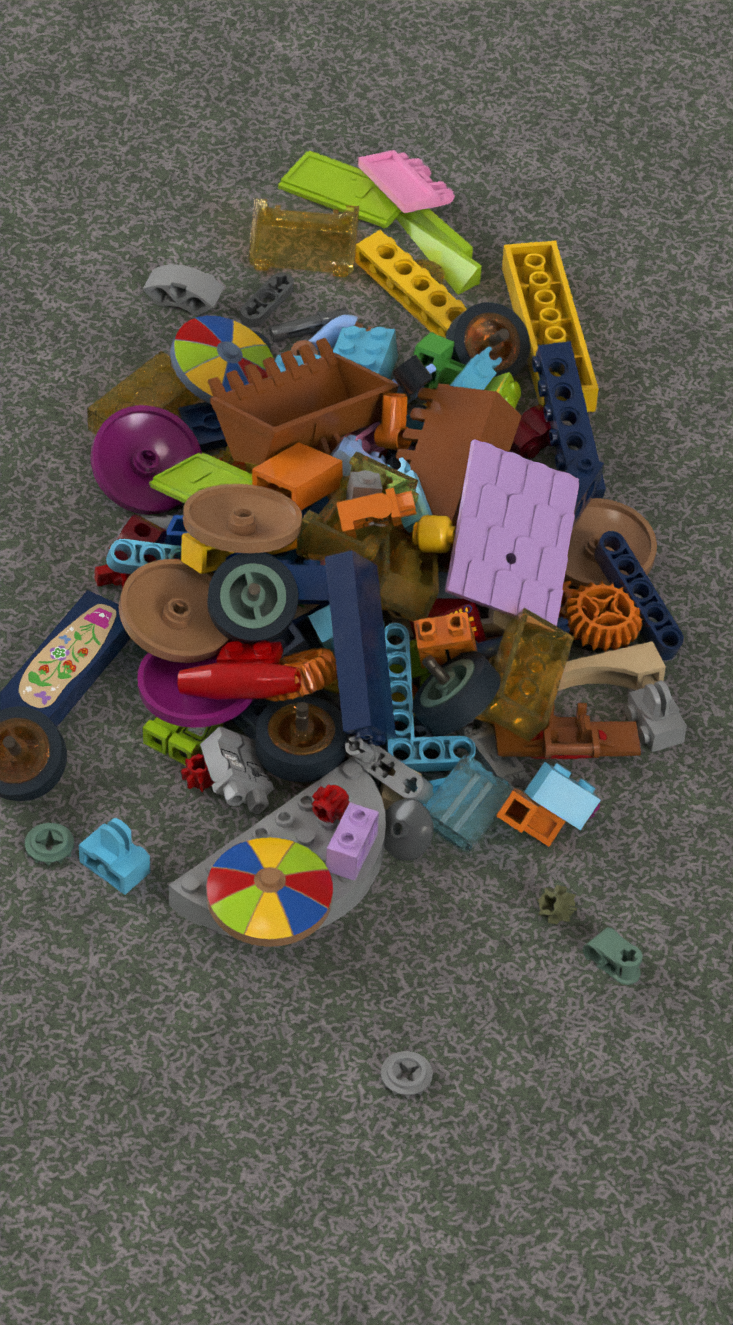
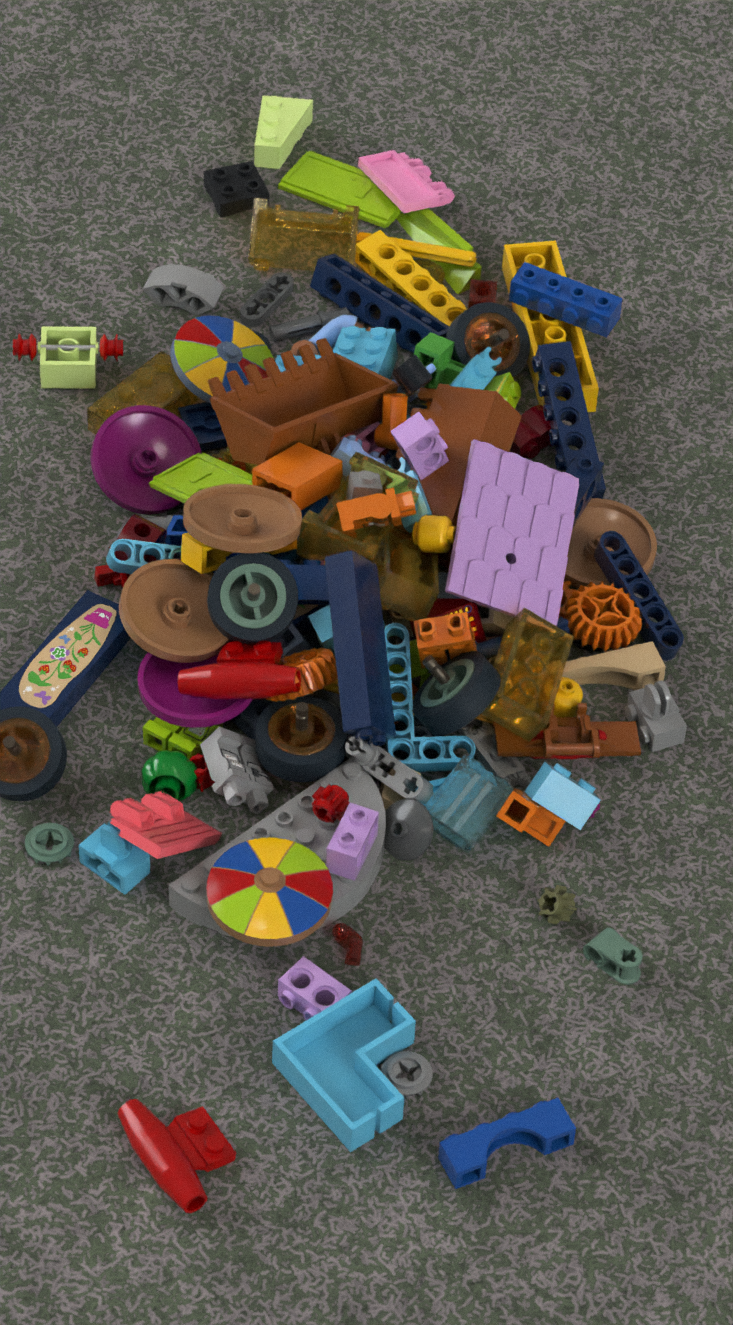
(68, 355): none -> yellowish green brick
(161, 825): none -> coral hinge
(166, 772): none -> green plant
(177, 1150): none -> red plate
(235, 188): none -> black brick
(279, 129): none -> yellowish green wedge
(316, 990): none -> lavender brick
(336, 1062): none -> medium azure piece
(350, 941): none -> clear red arm
(373, 301): none -> dark blue brick
(421, 444): none -> lavender brick
(432, 251): none -> yellow axle
(481, 292): none -> clear red brick
(541, 1127): none -> blue arch
(565, 299): none -> blue brick
(567, 697): none -> yellow head

